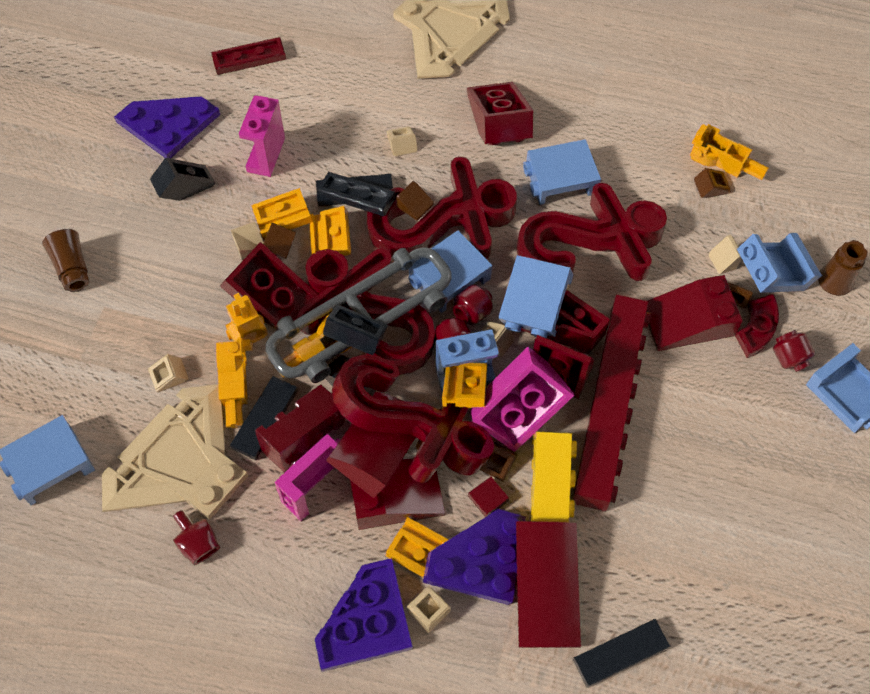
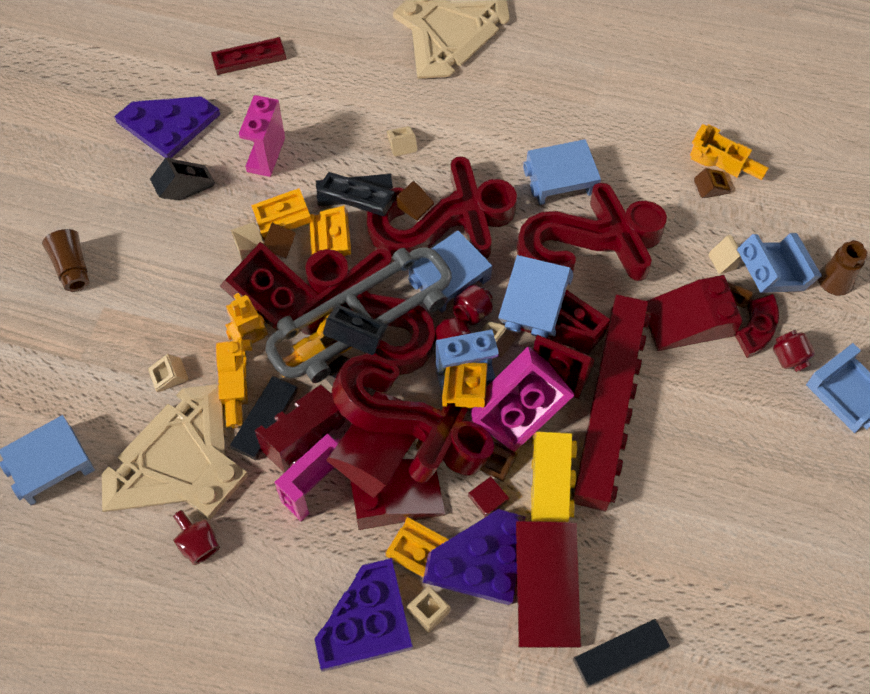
(501, 113): dark red slope -> none

